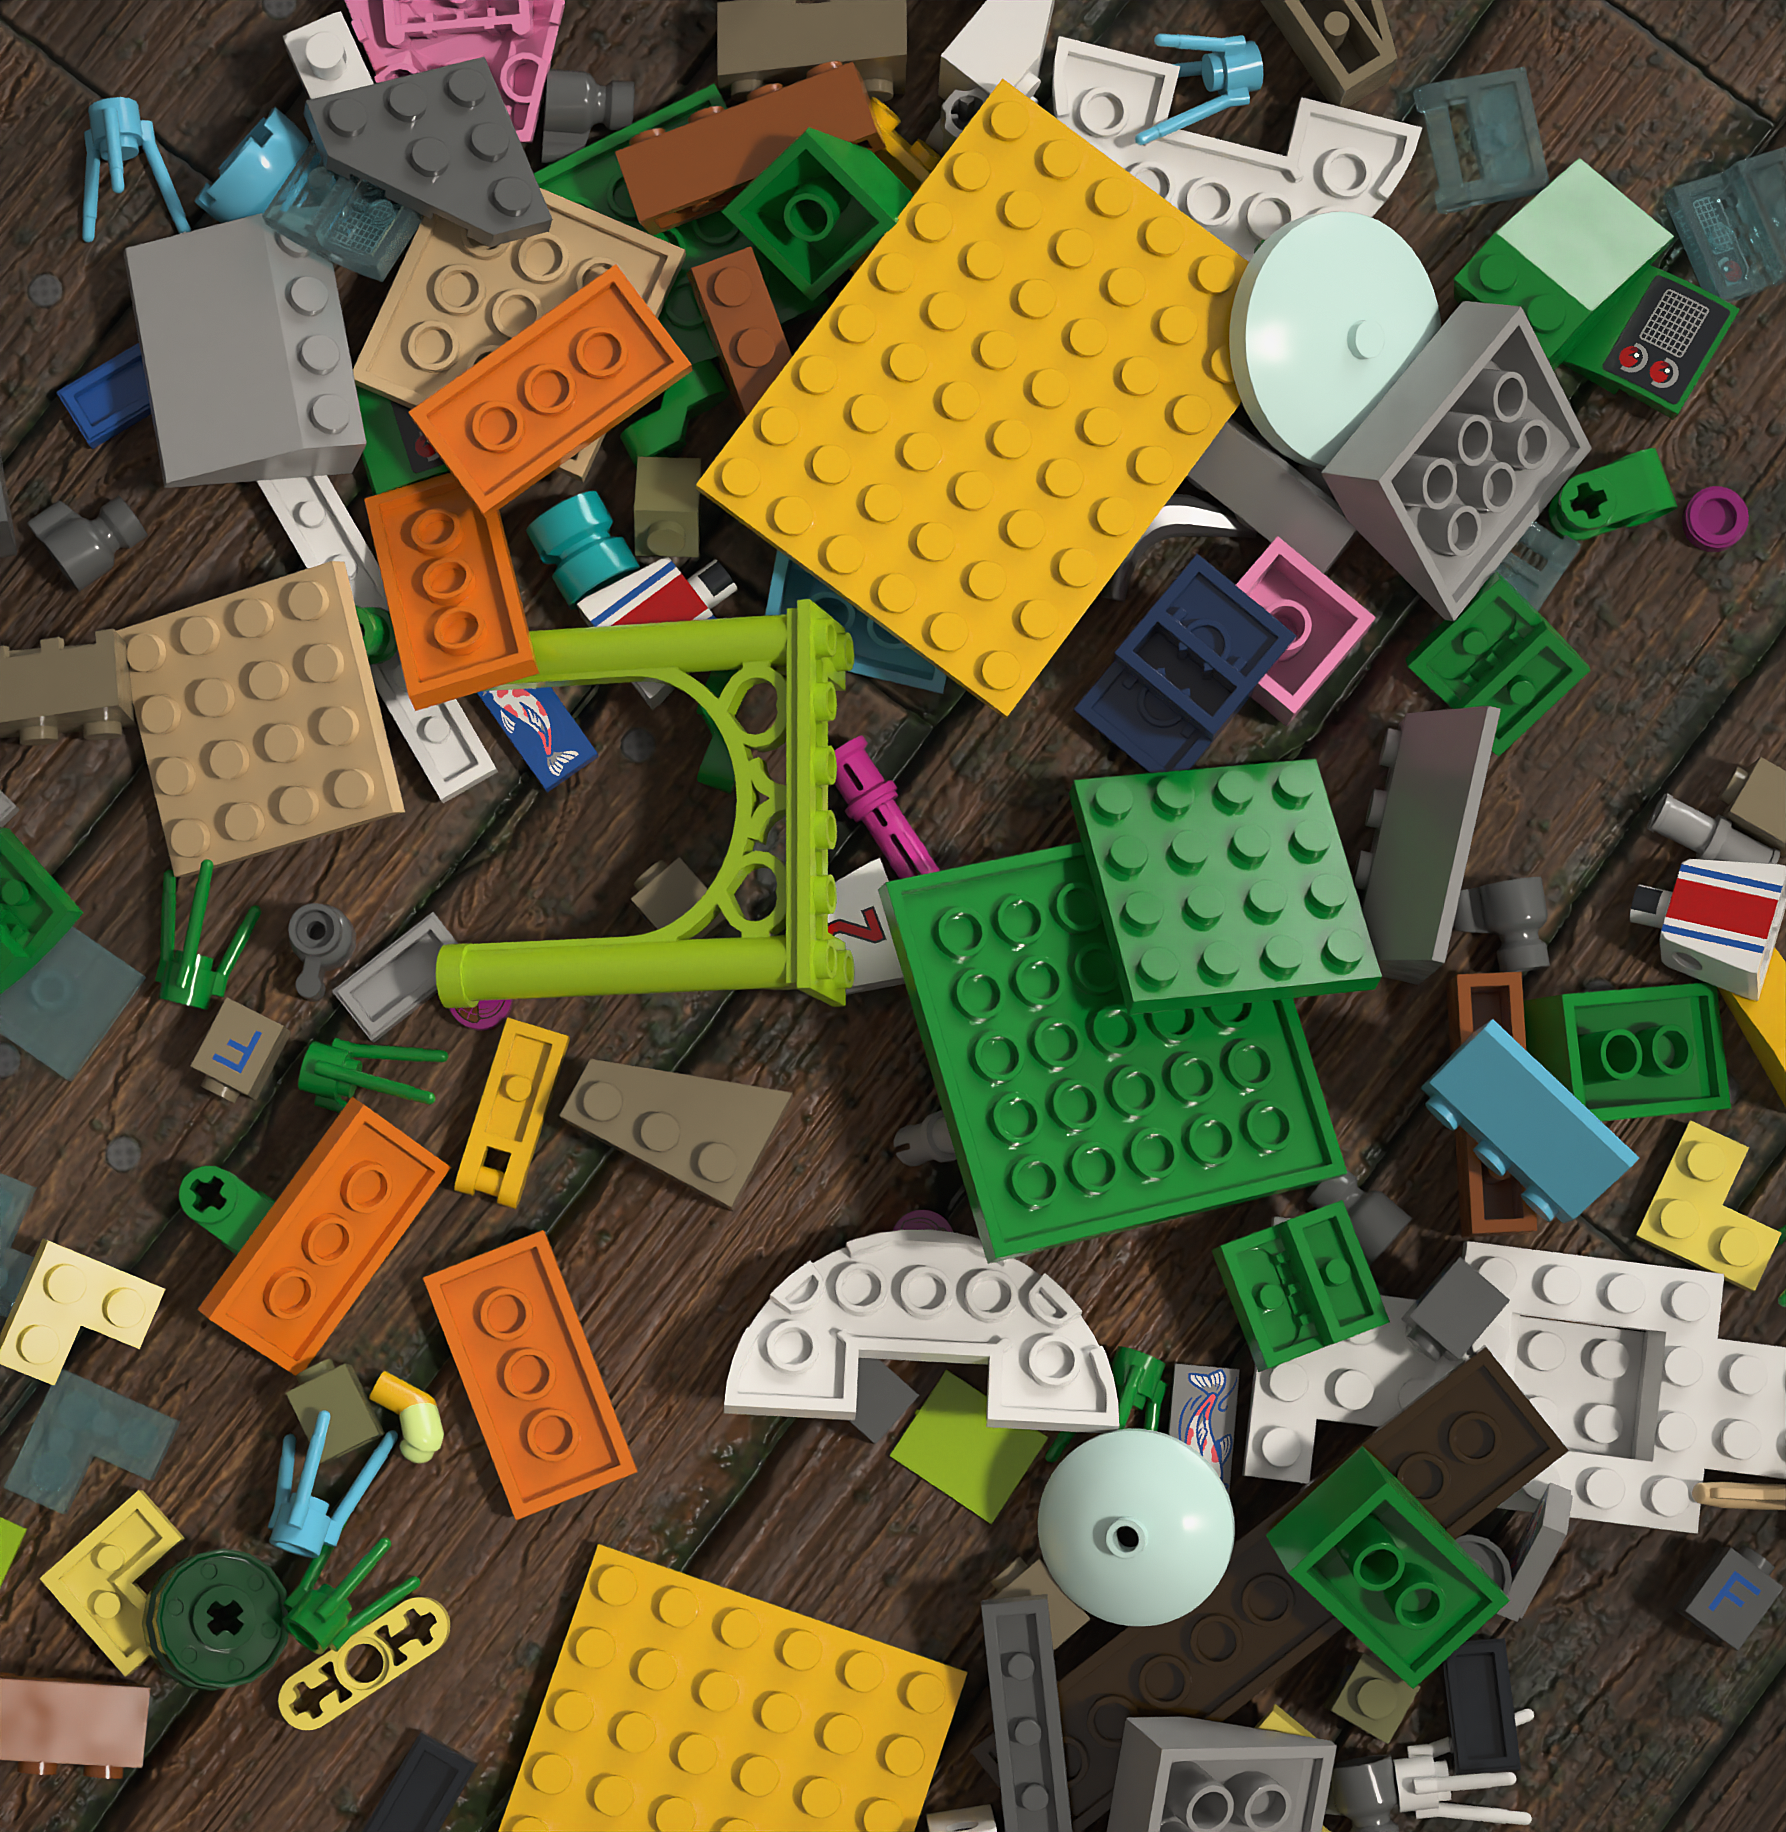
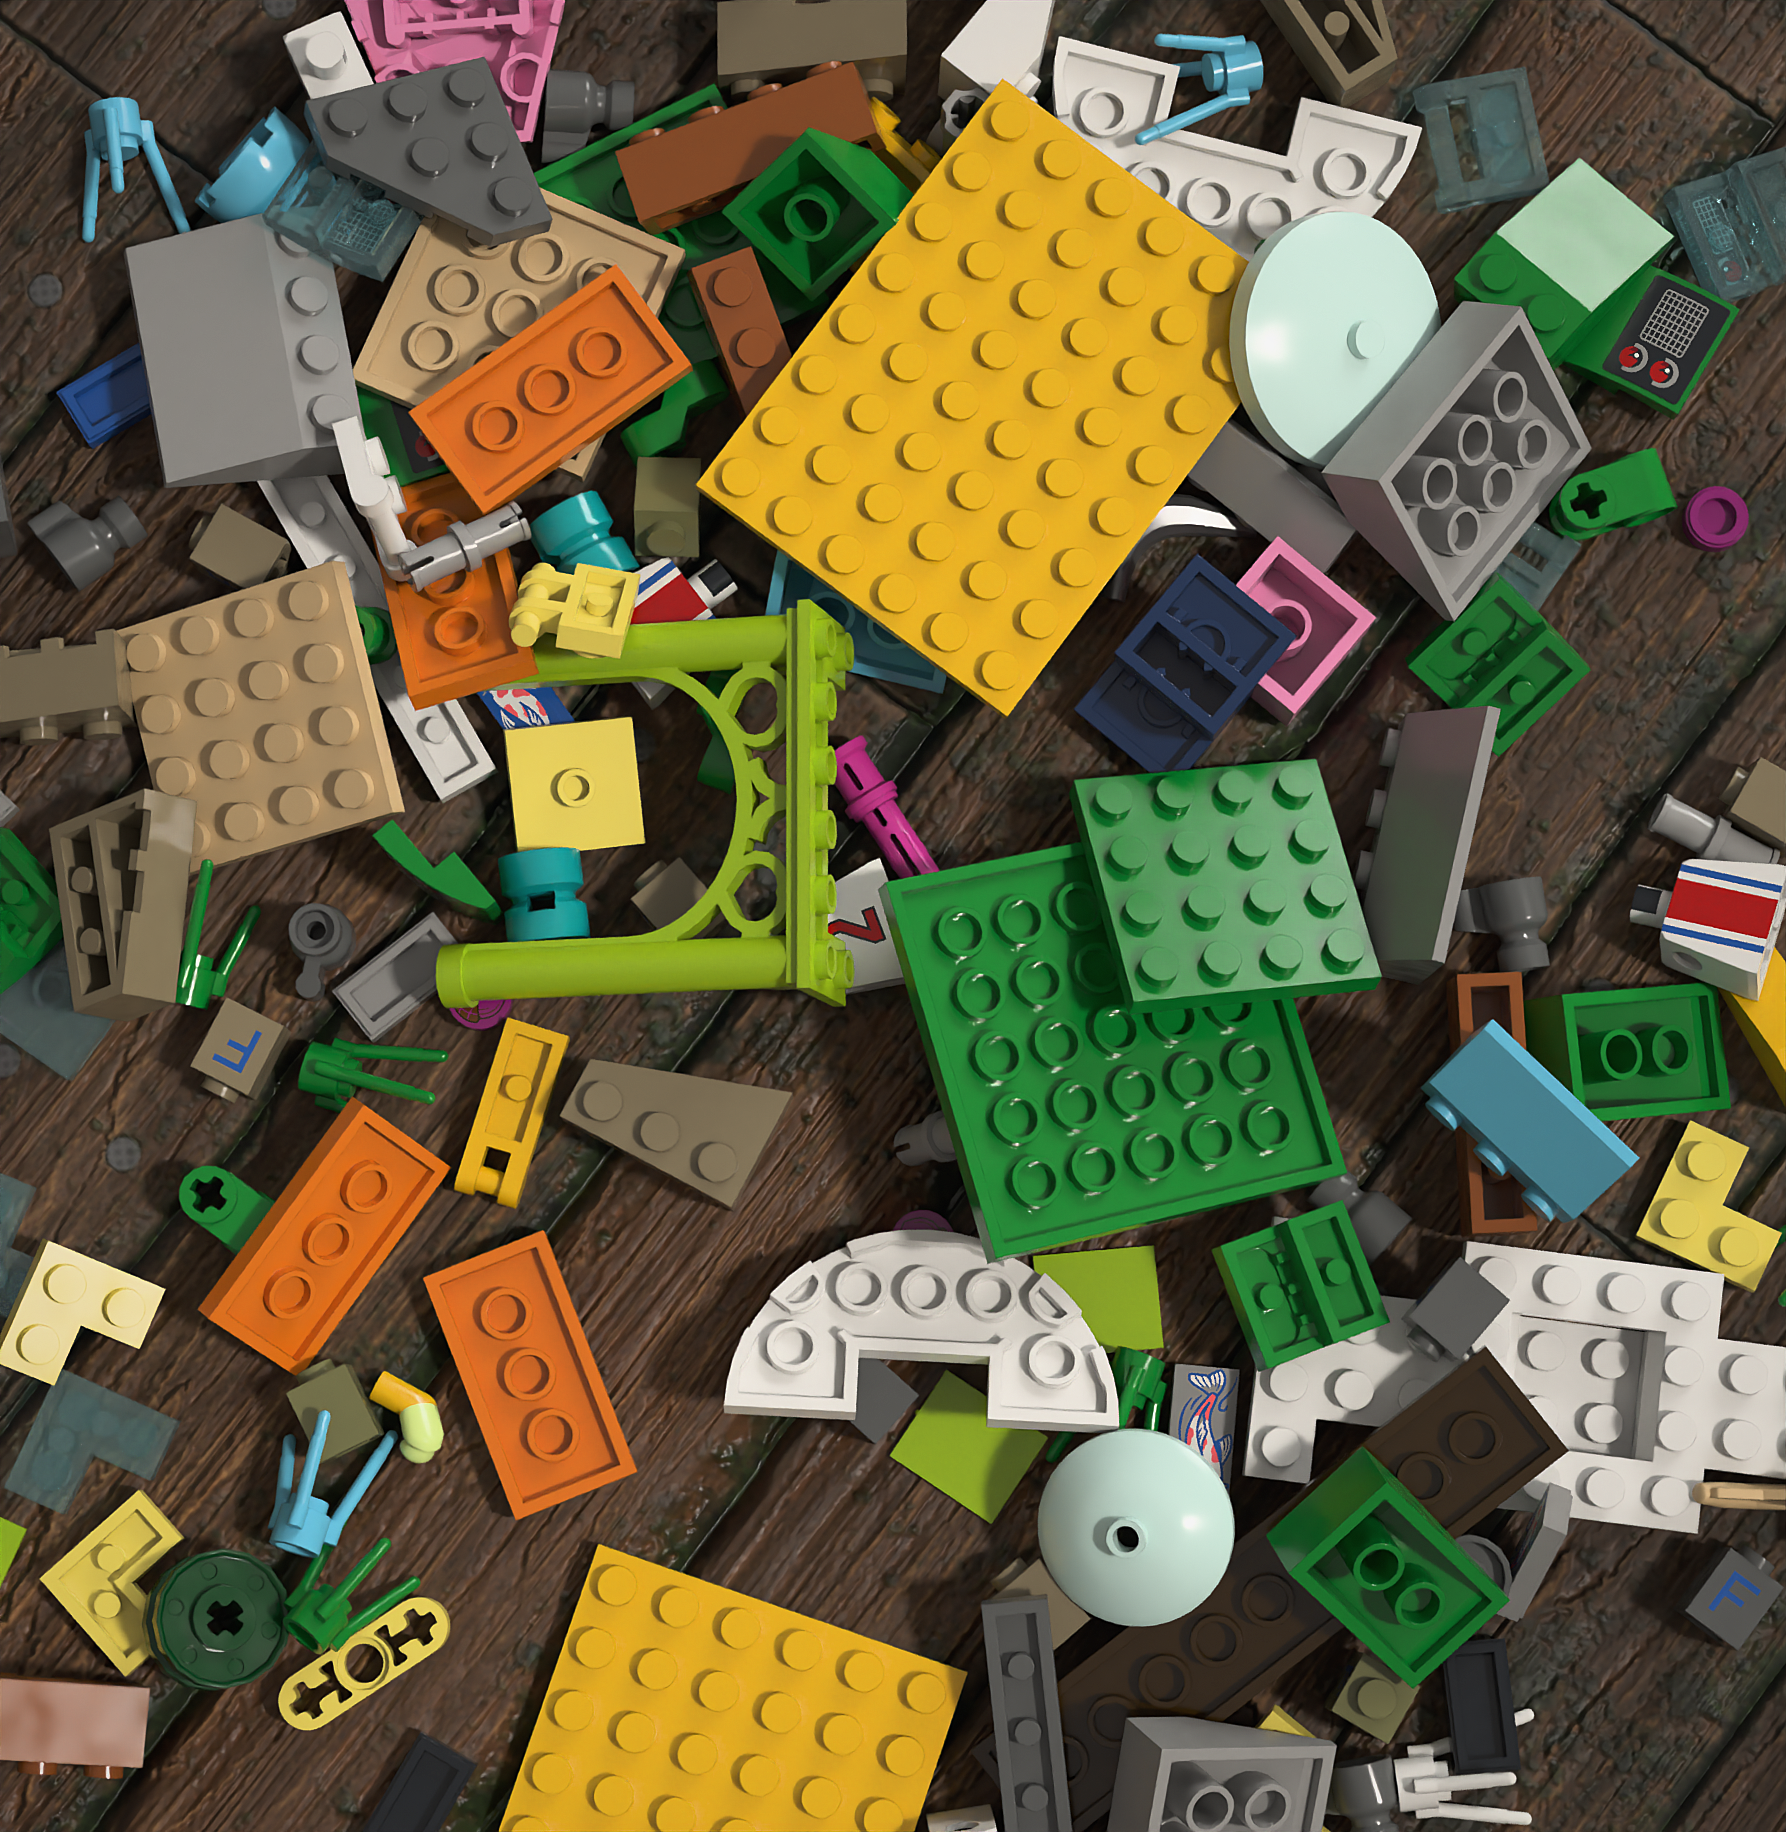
(124, 901): none -> dark tan wedge
(238, 550): none -> dark tan brick
(373, 495): none -> white plate
(447, 882): none -> green slope
(464, 546): none -> light grey pin
(540, 877): none -> teal wheel
(574, 785): none -> light yellow plate
(583, 609): none -> light yellow plate
(1113, 1291): none -> lime window

